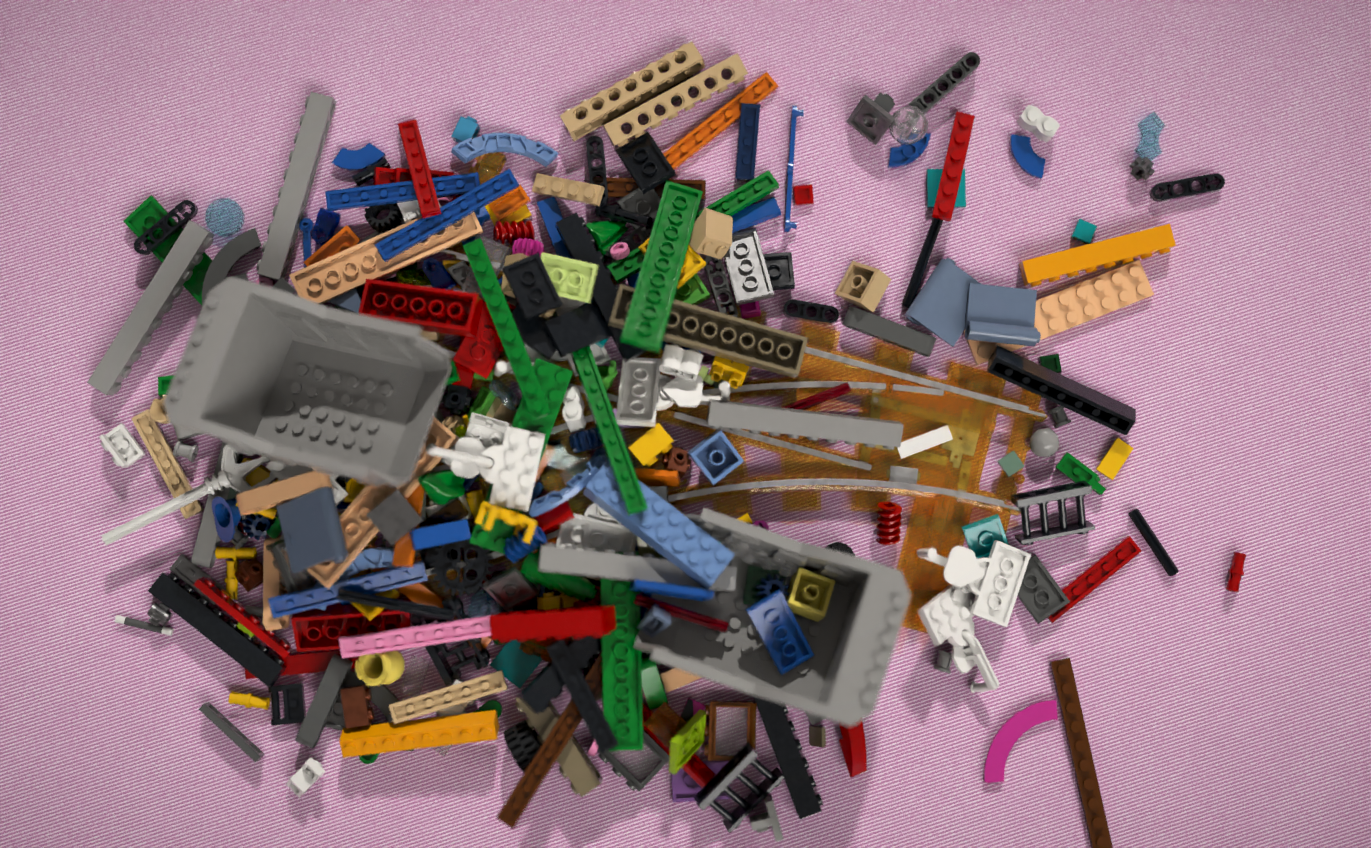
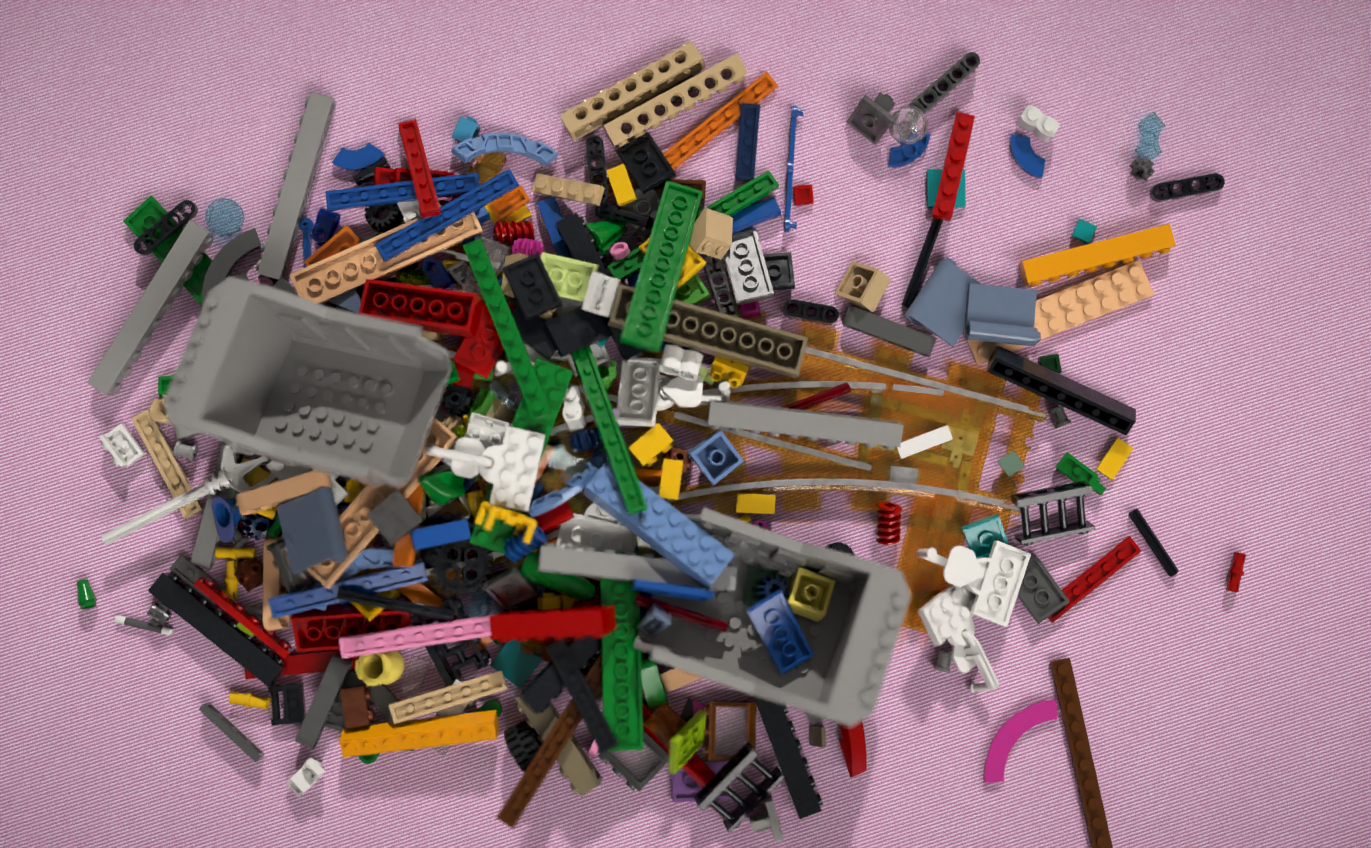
(85, 595): none -> green cone
(601, 294): none -> white bracket
(621, 185): none -> yellow tile
(671, 479): none -> yellow tile
(755, 503): none -> yellow tile
(1044, 442): light grey hair -> none

